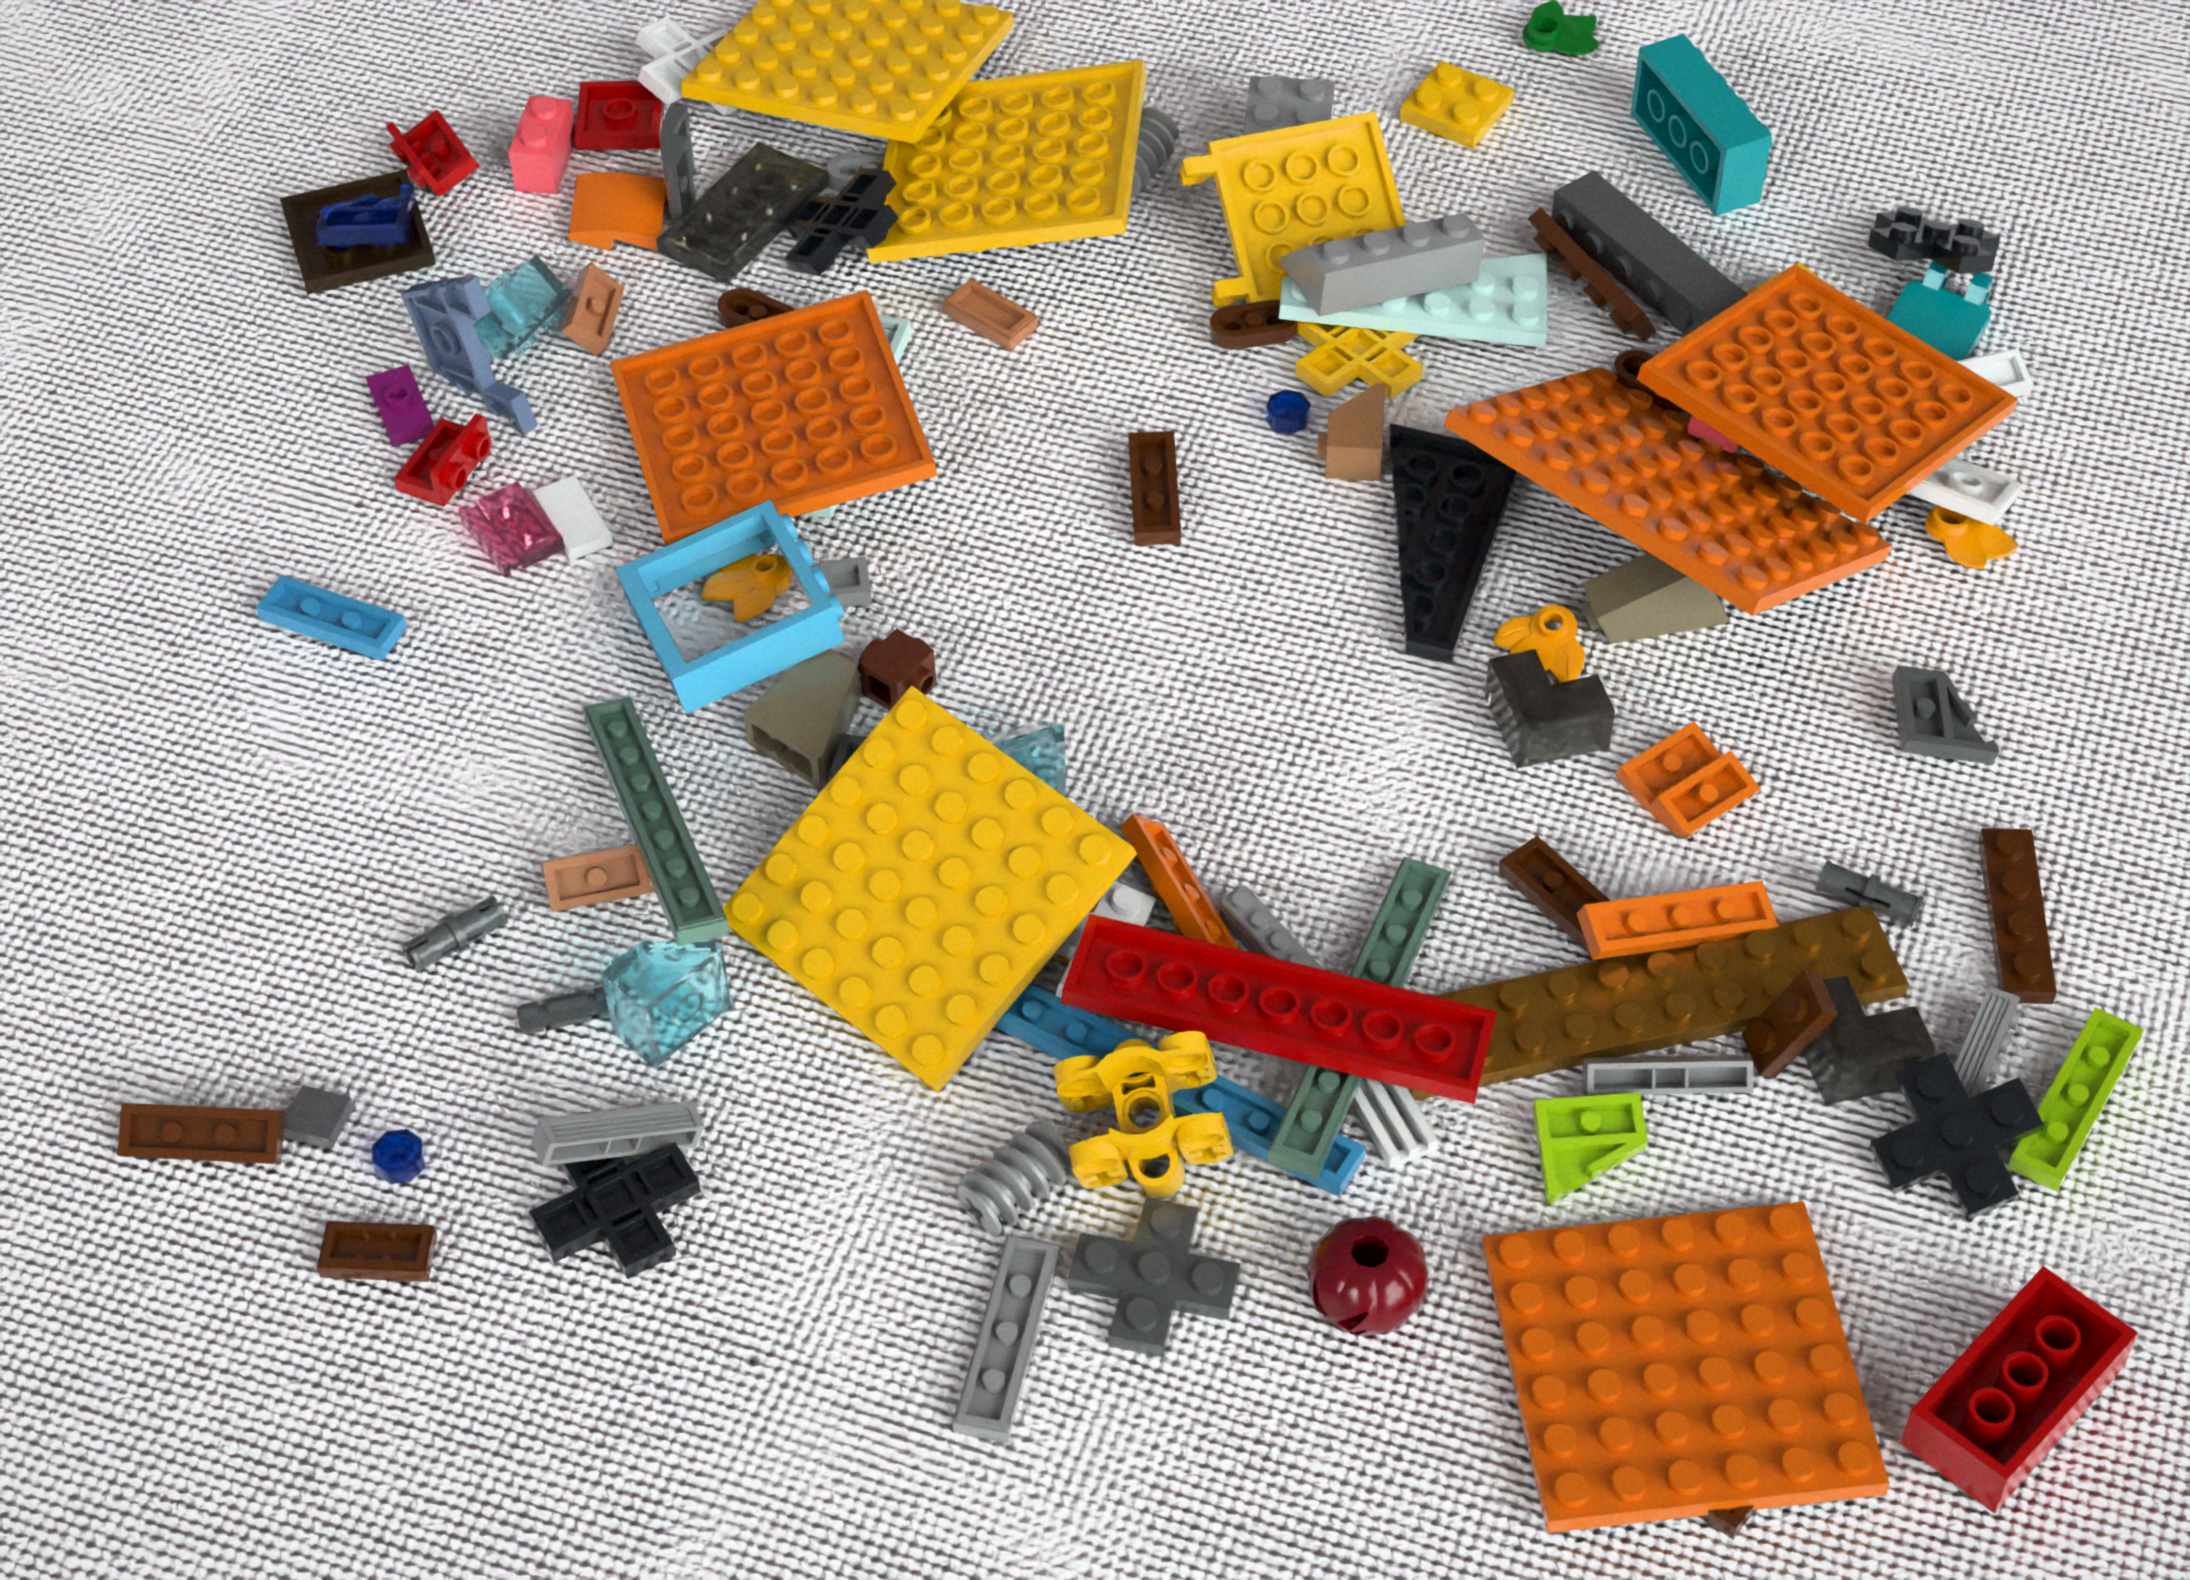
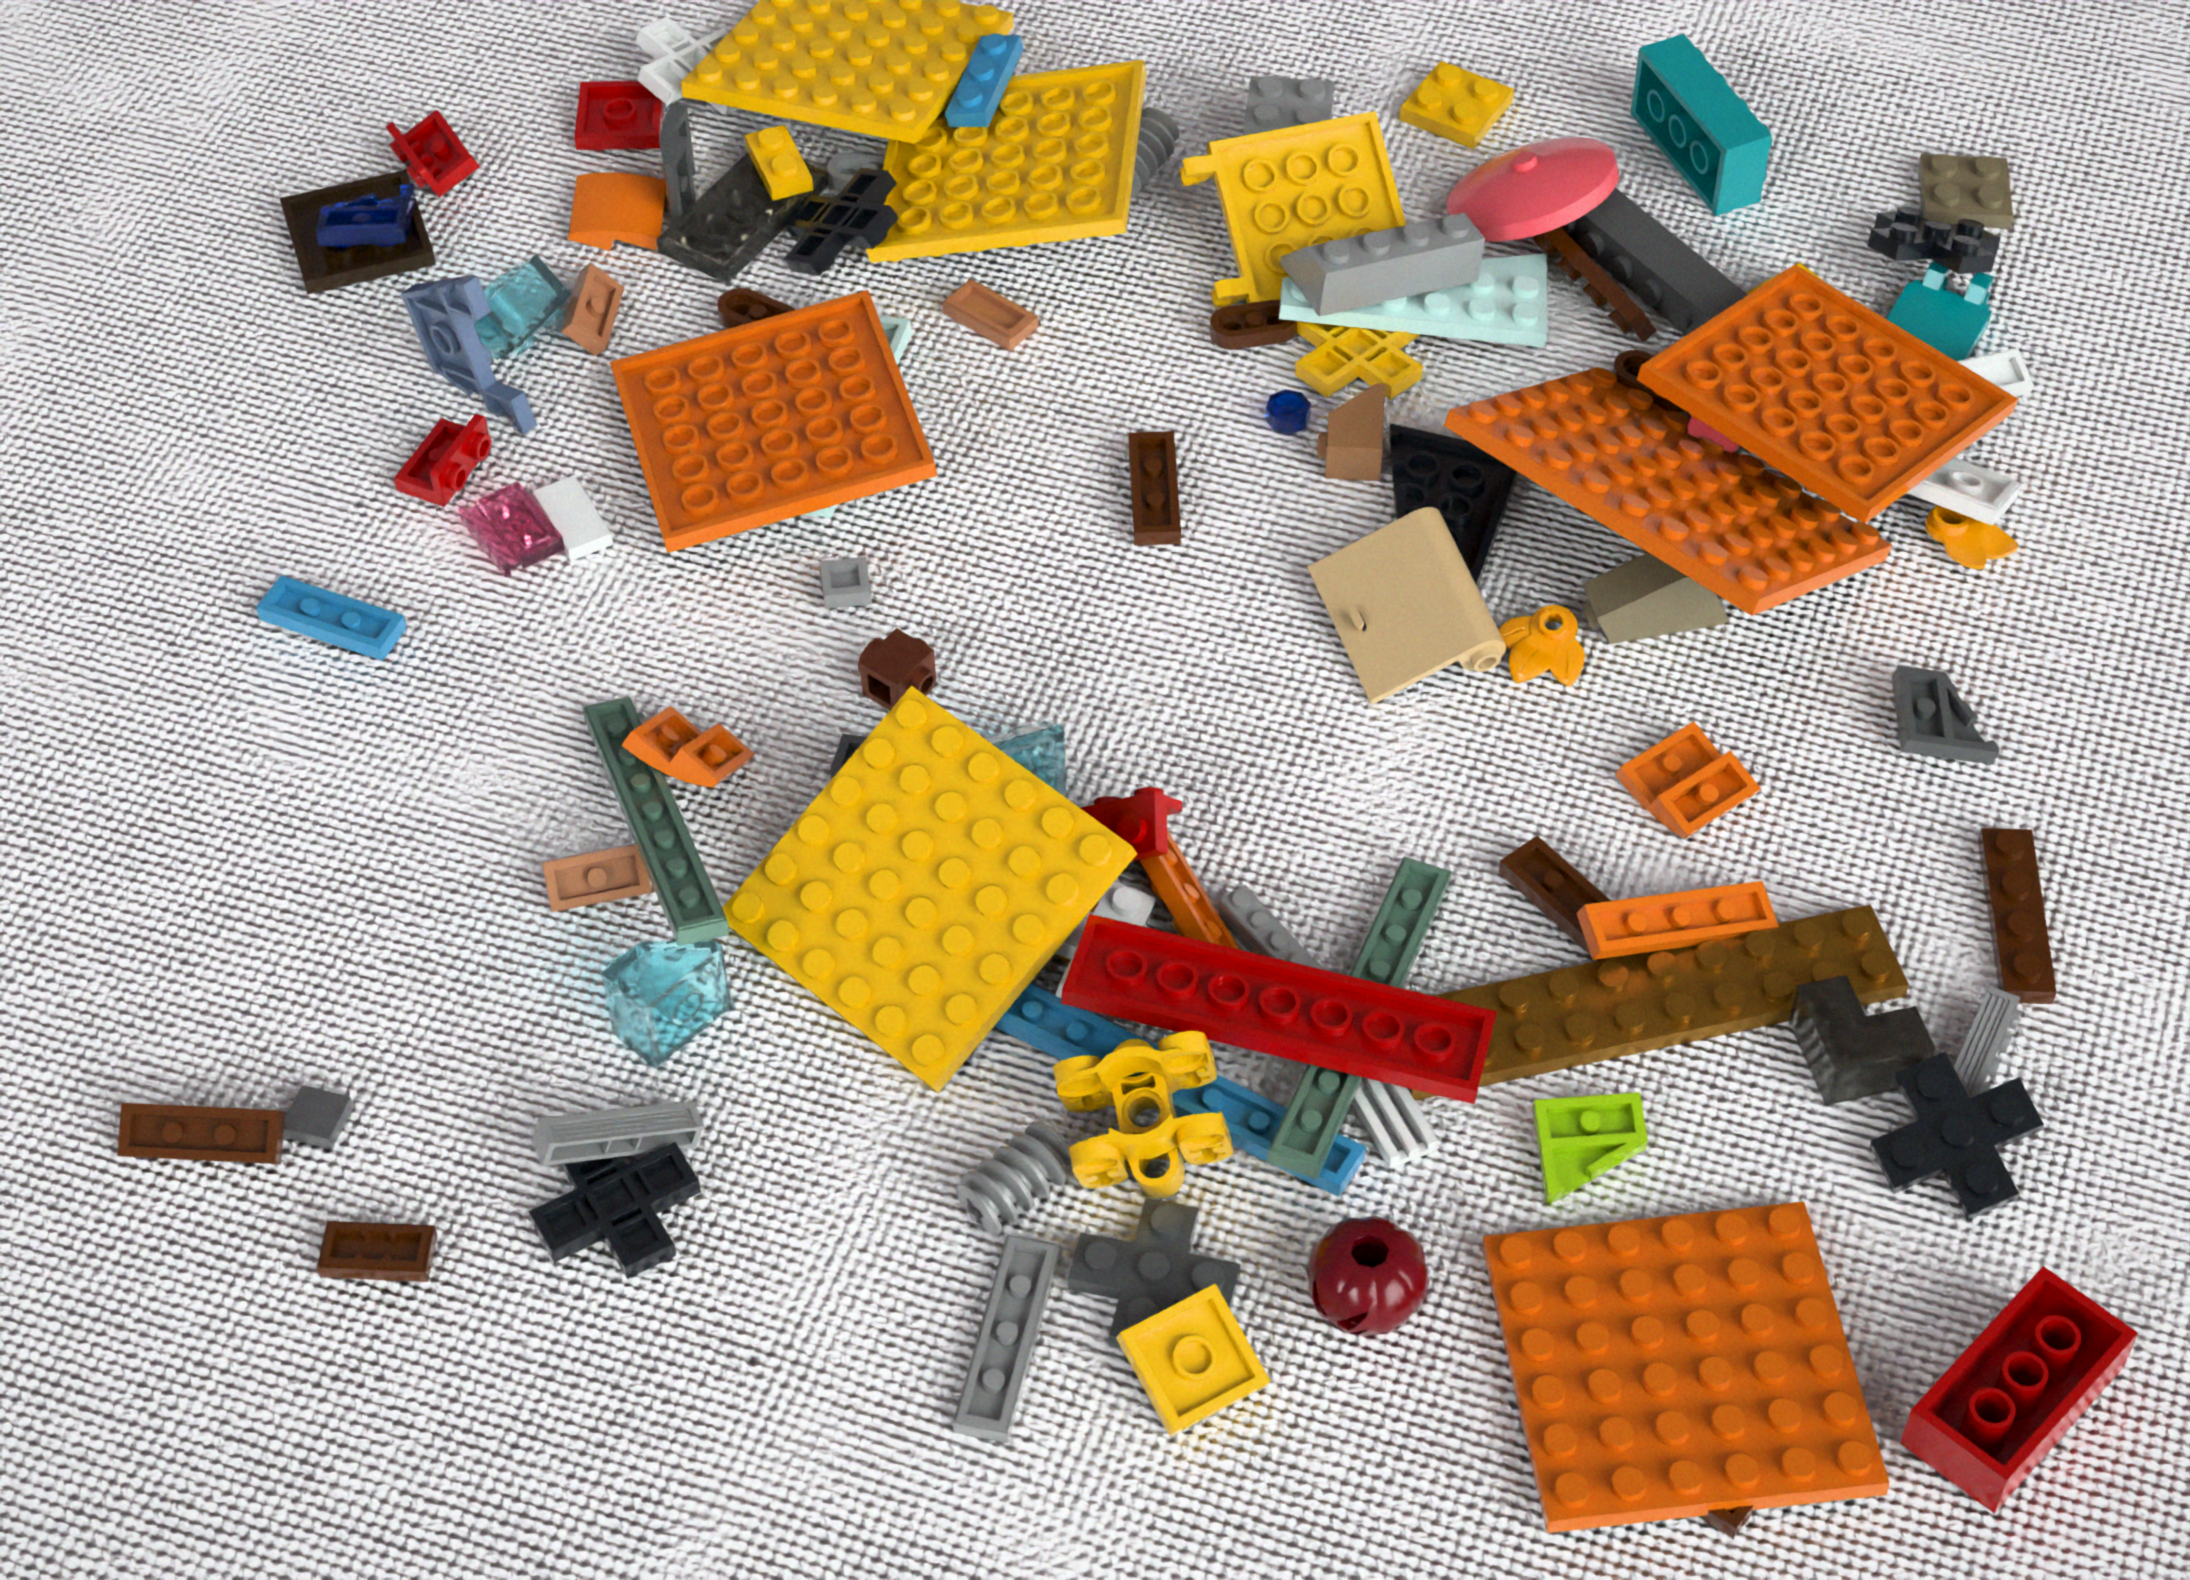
(398, 1156): clear blue tile -> none
(400, 405): magenta plate -> none
(454, 933): dark grey pin -> none
(542, 145): coral brick -> none
(562, 1010): dark grey axle -> none
(684, 751): none -> orange slope
(750, 584): light orange plate -> none
(751, 656): medium azure window -> none
(778, 162): none -> yellow plate
(805, 715): dark tan slope -> none
(984, 81): none -> dark azure plate
(1138, 819): none -> red bracket
(1192, 1359): none -> yellow plate
(1414, 602): none -> tan door
(1535, 187): none -> coral dish
(1543, 718): clear smoke brick -> none
(1555, 31): green plate -> none
(1668, 1075): light grey piece -> none
(1789, 1024): reddish brown plate -> none
(1869, 892): dark grey pin -> none
(1965, 189): none -> dark tan plate
(2076, 1098): lime plate -> none

